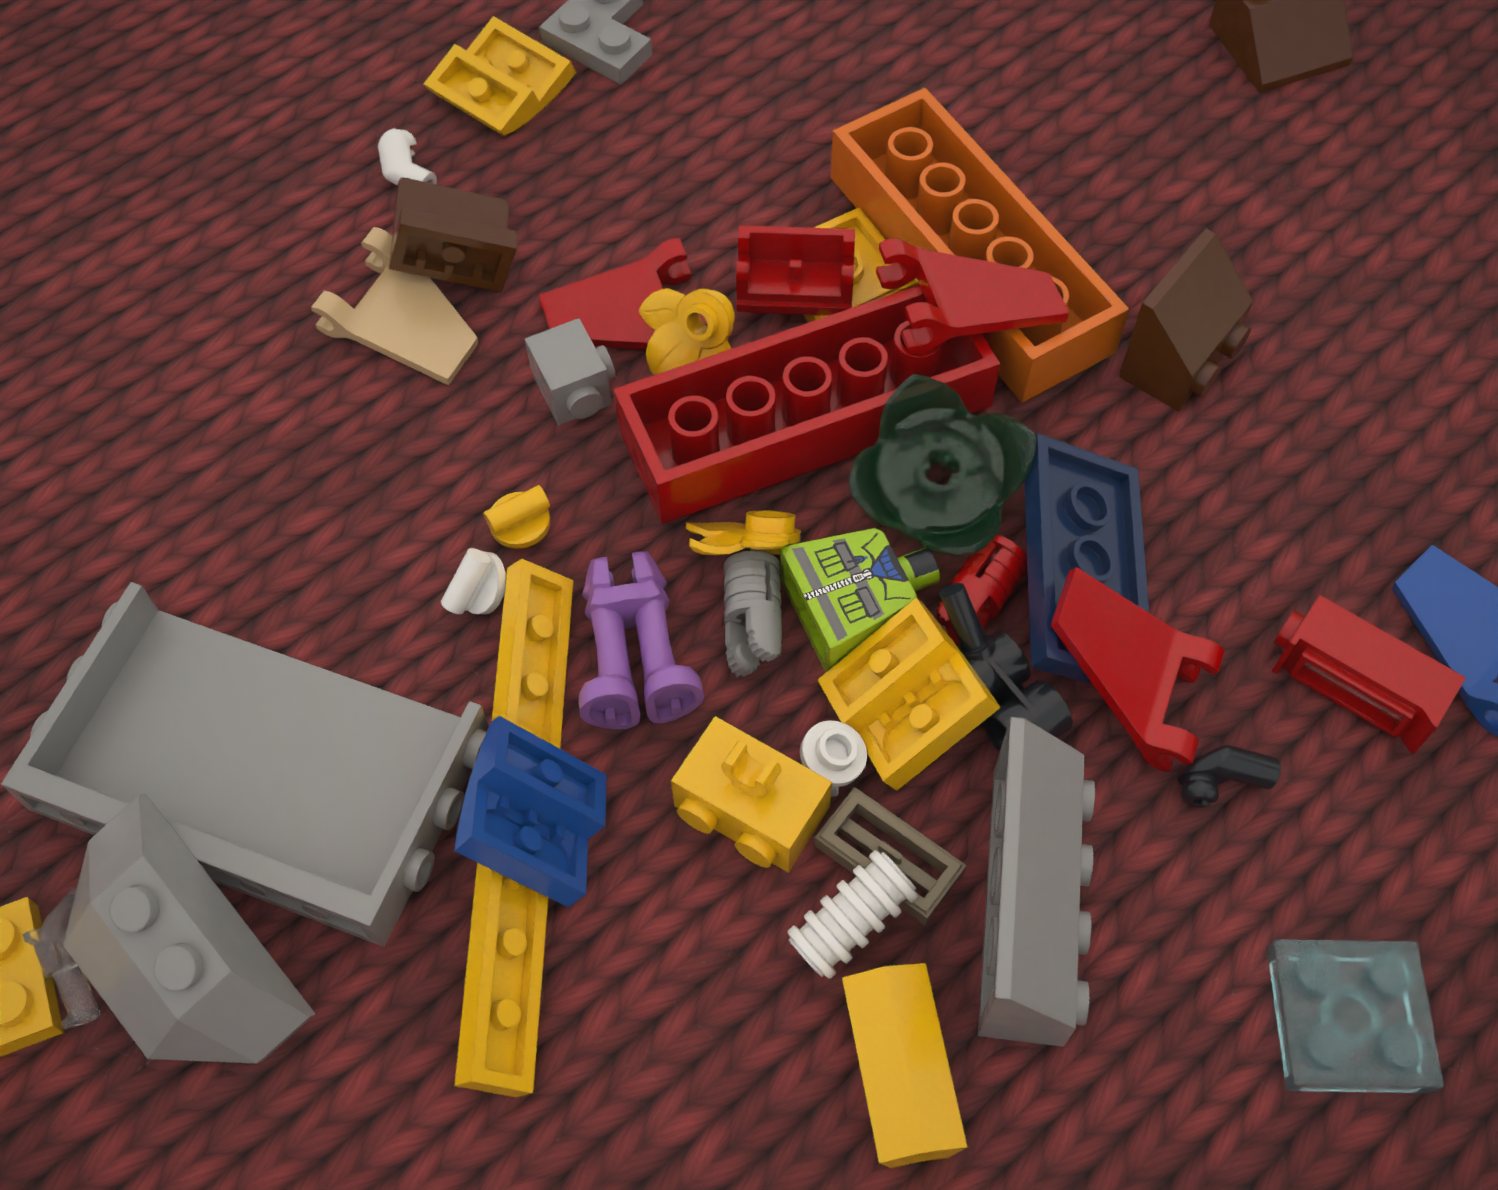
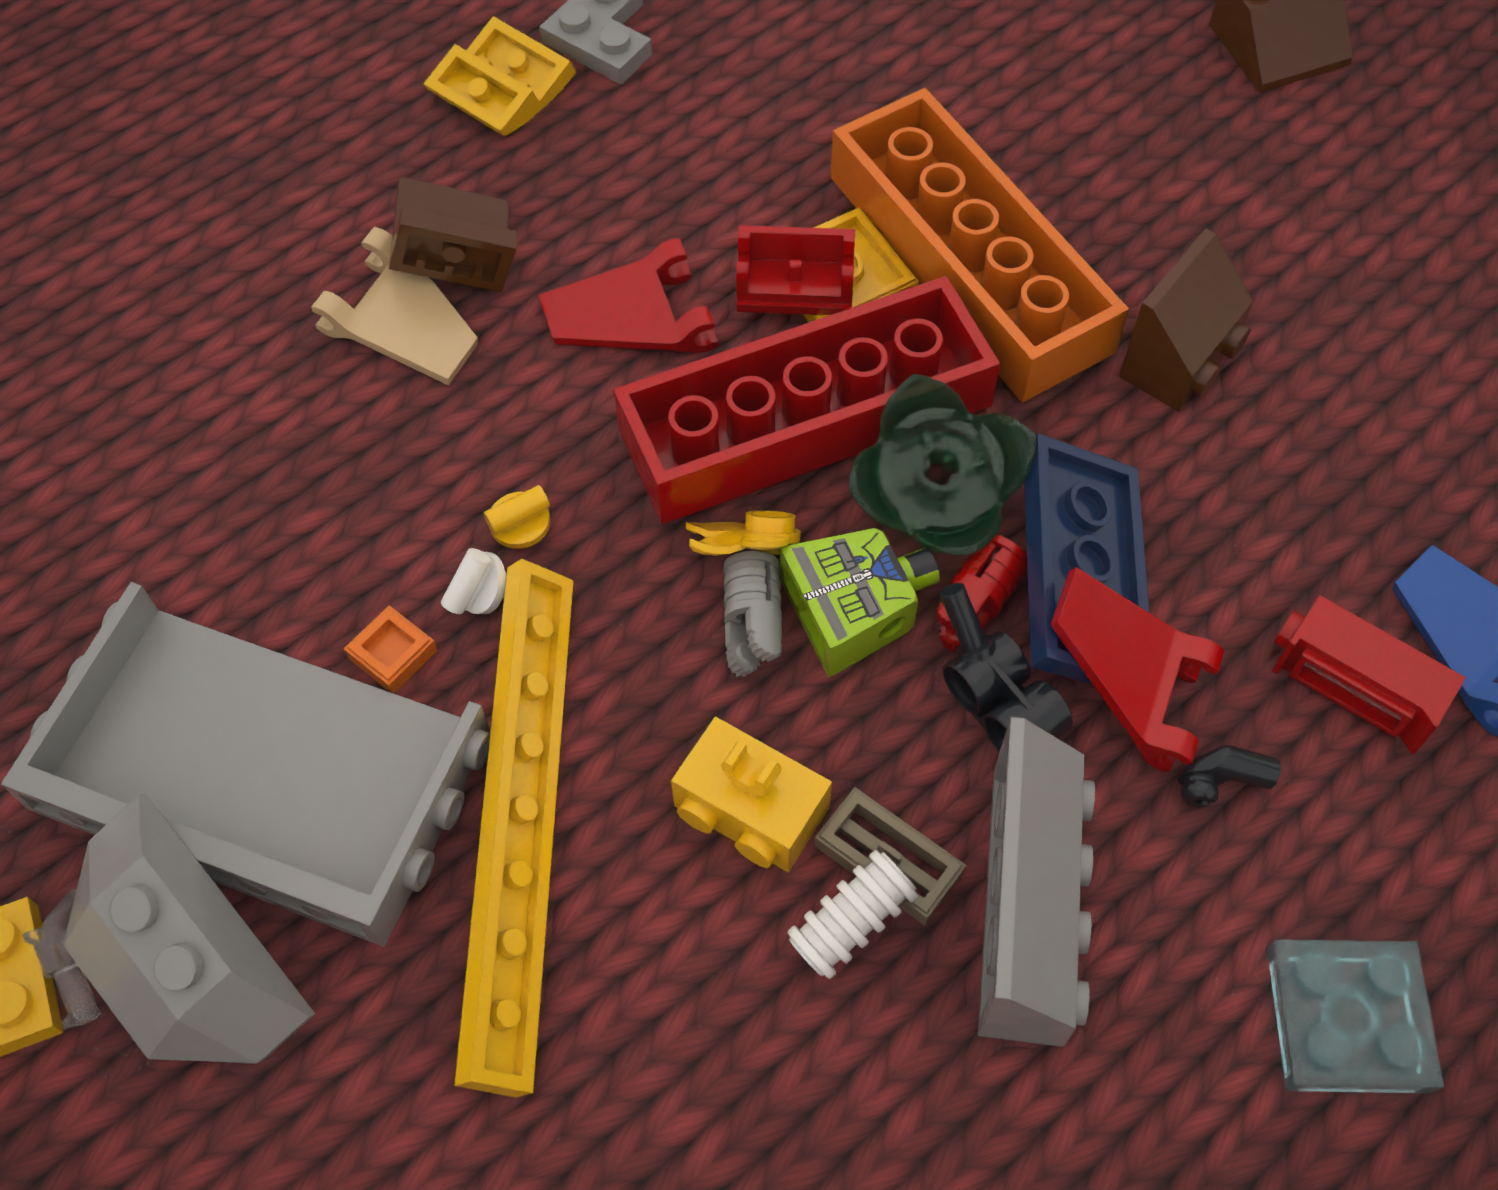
(391, 649): none -> orange tile
(397, 158): white arm -> none
(531, 812): blue slope -> none
(570, 371): light grey brick -> none
(668, 688): medium lavender piece -> none
(679, 331): yellow plate -> none
(834, 753): white plate -> none
(904, 1065): yellow piece -> none
(908, 694): yellow slope -> none
(966, 295): red flag -> none

